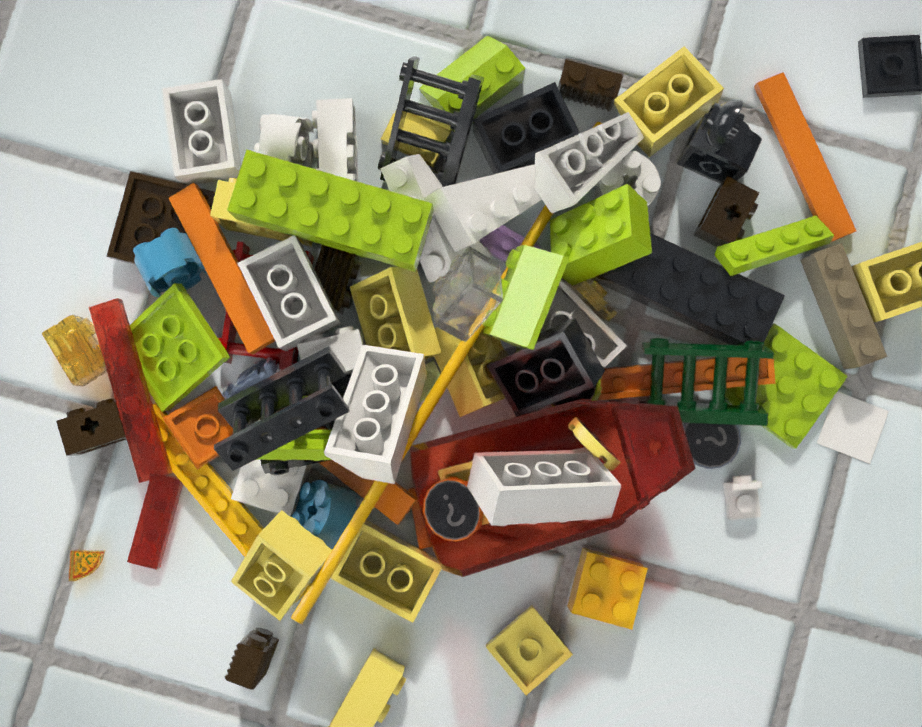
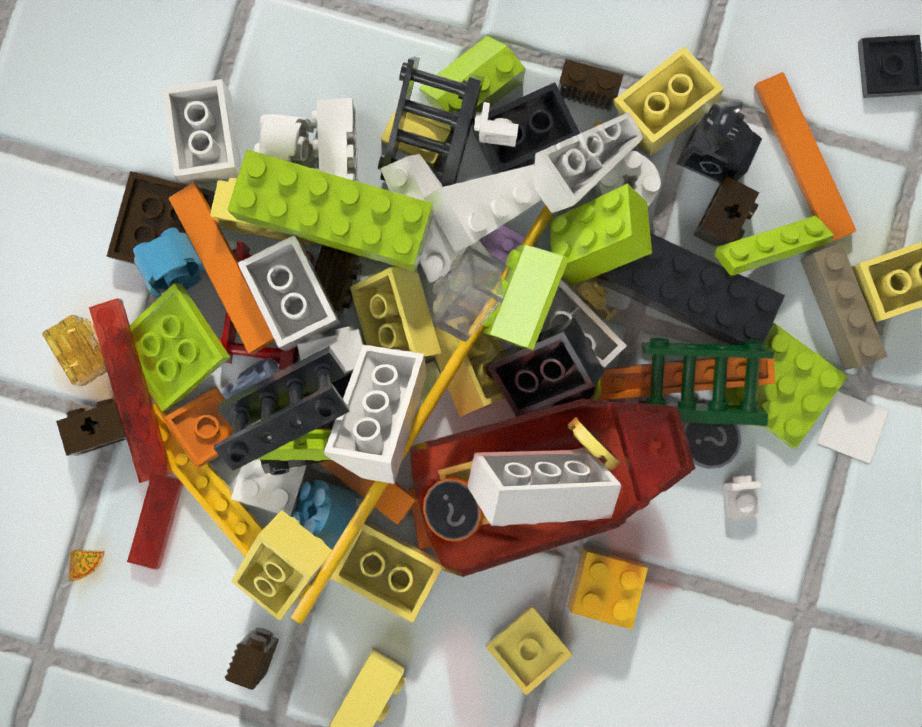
(499, 131): none -> white bracket

